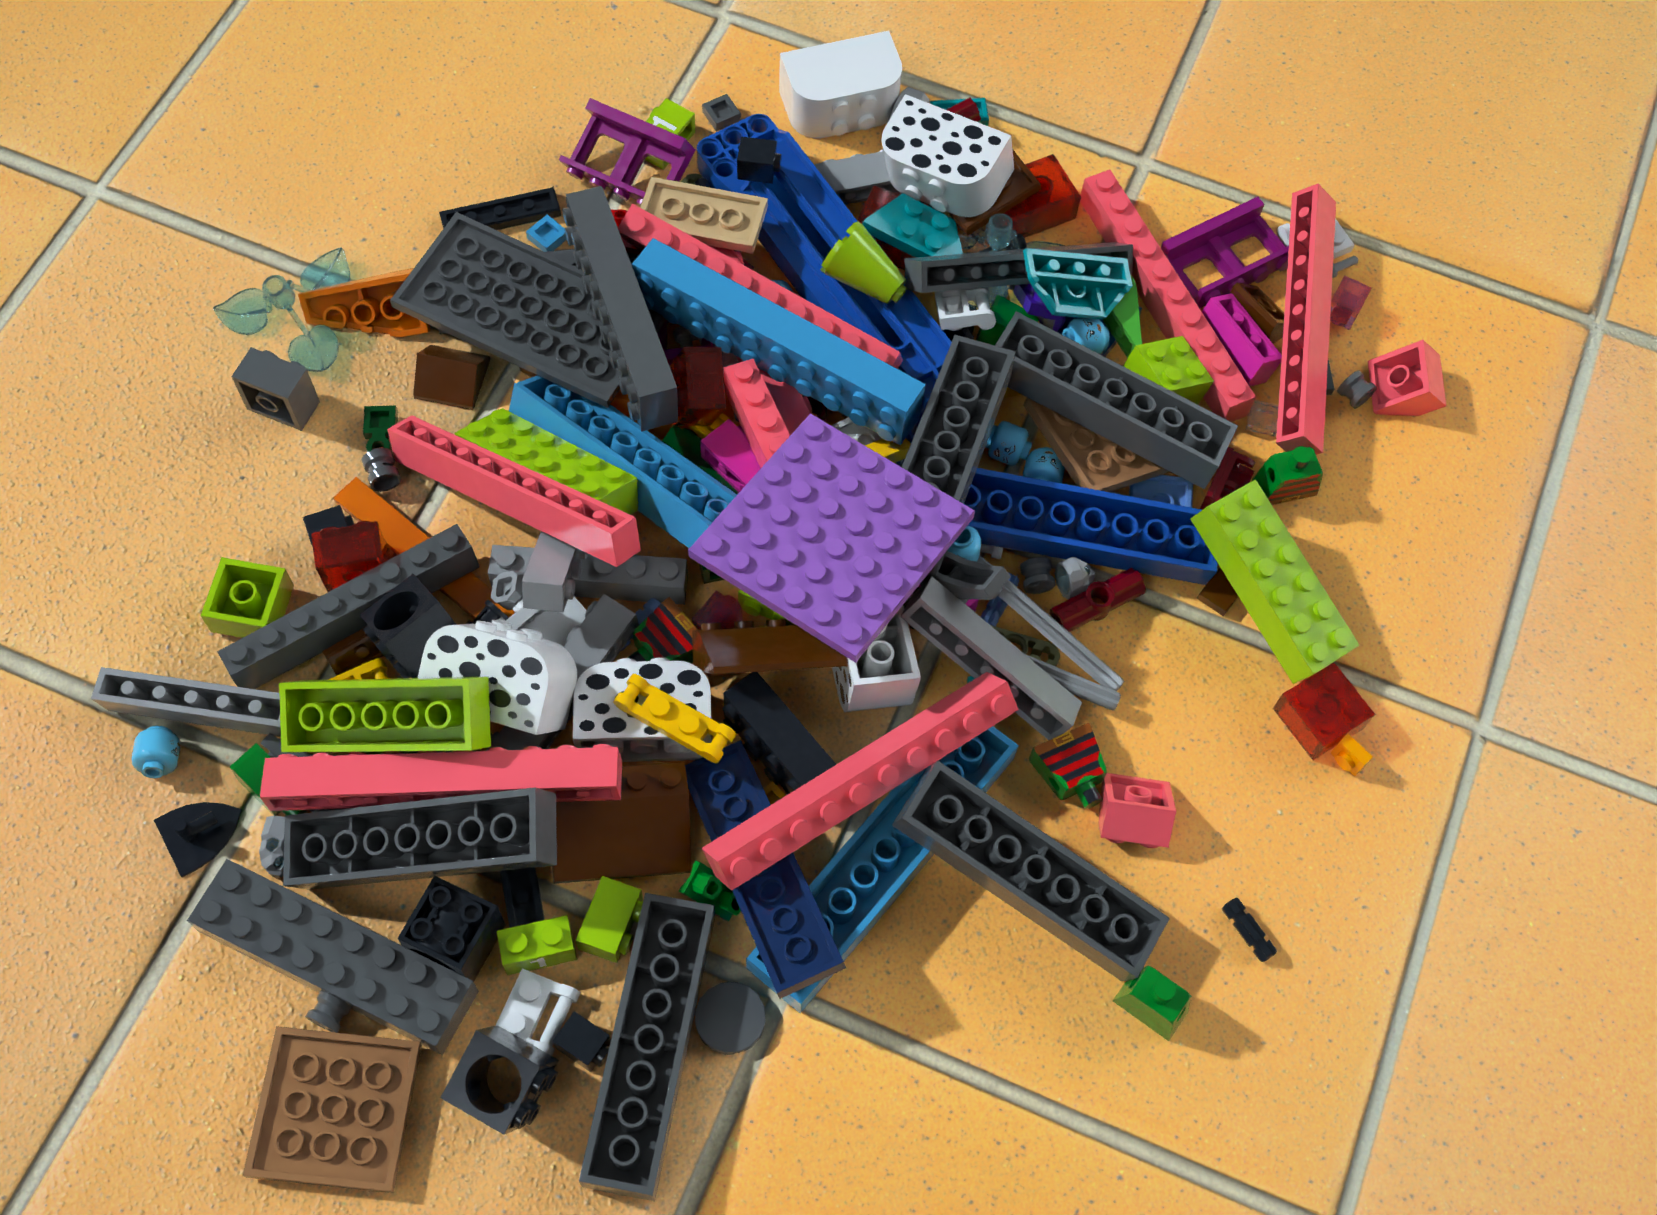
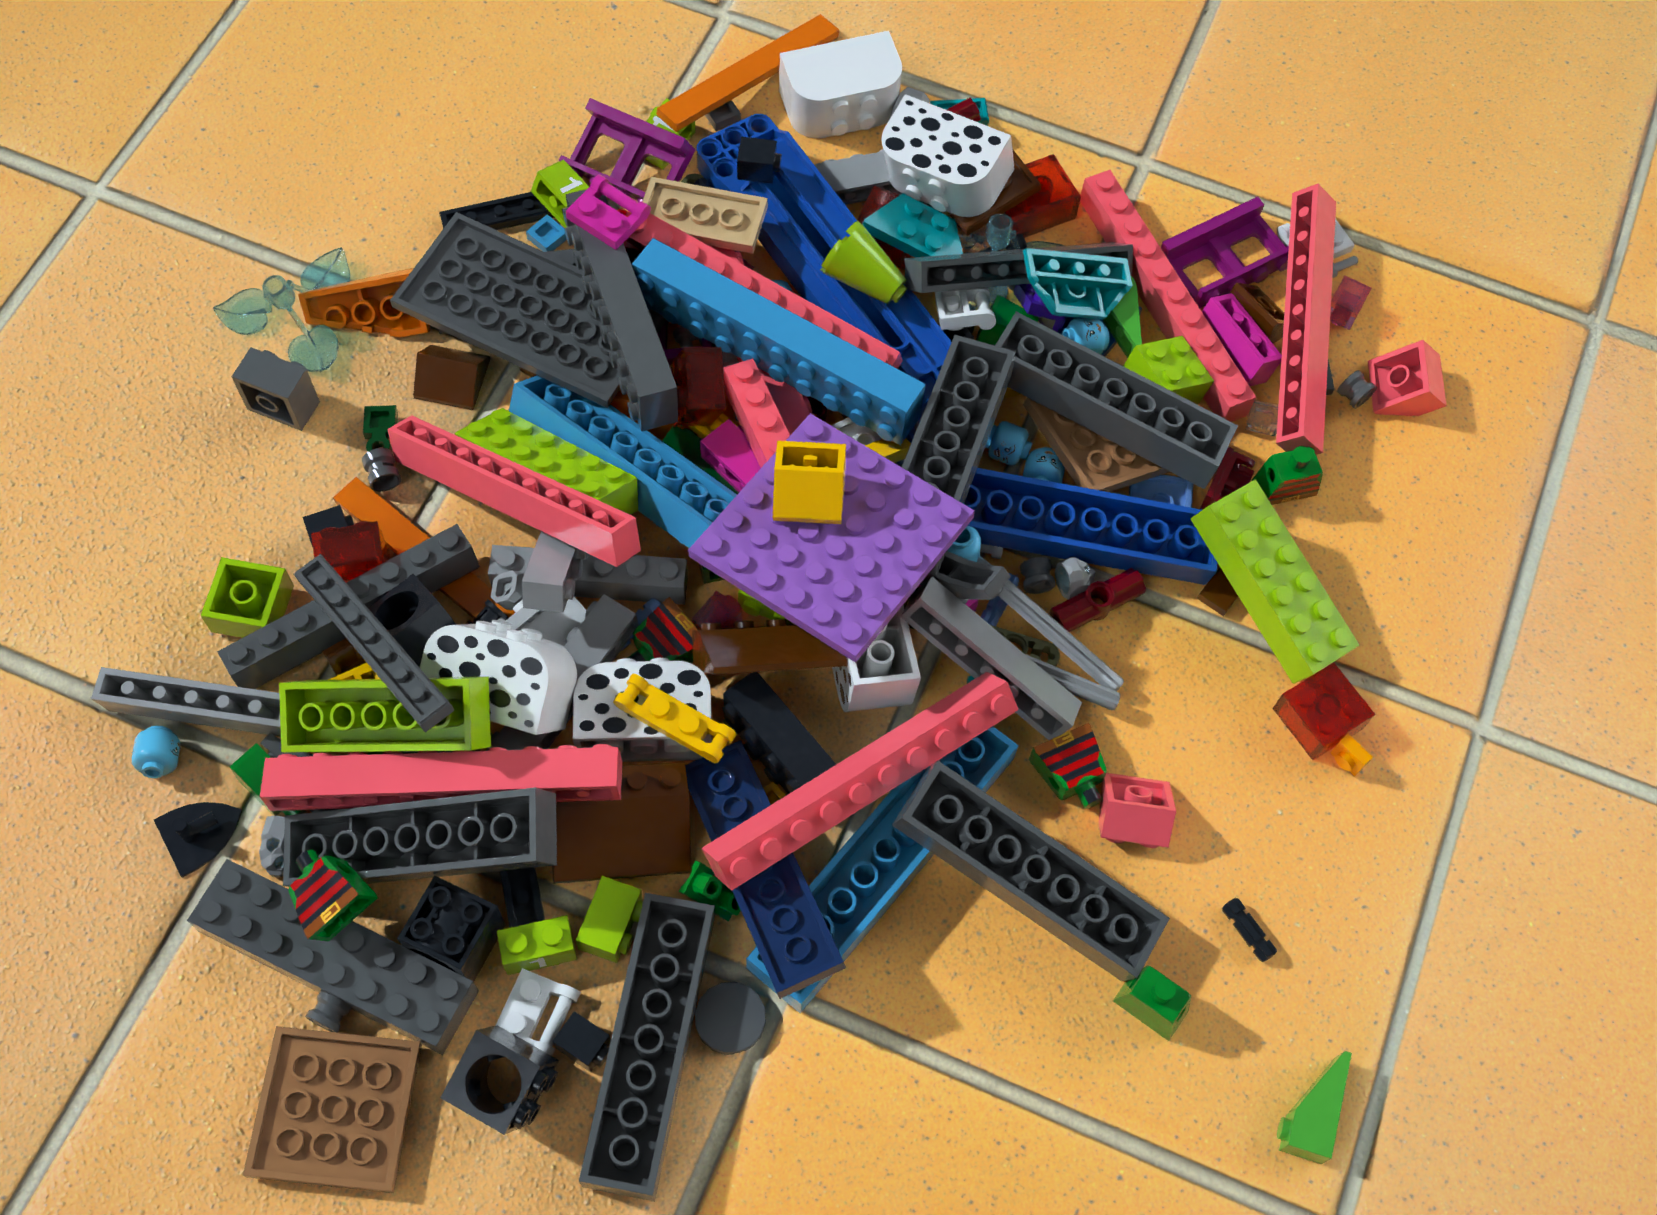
(328, 895): none -> torso
(374, 643): none -> dark grey tile
(552, 186): none -> lime brick
(604, 220): none -> dark pink plate
(743, 74): none -> orange tile
(809, 482): none -> yellow slope
(1313, 1121): none -> bright green slope

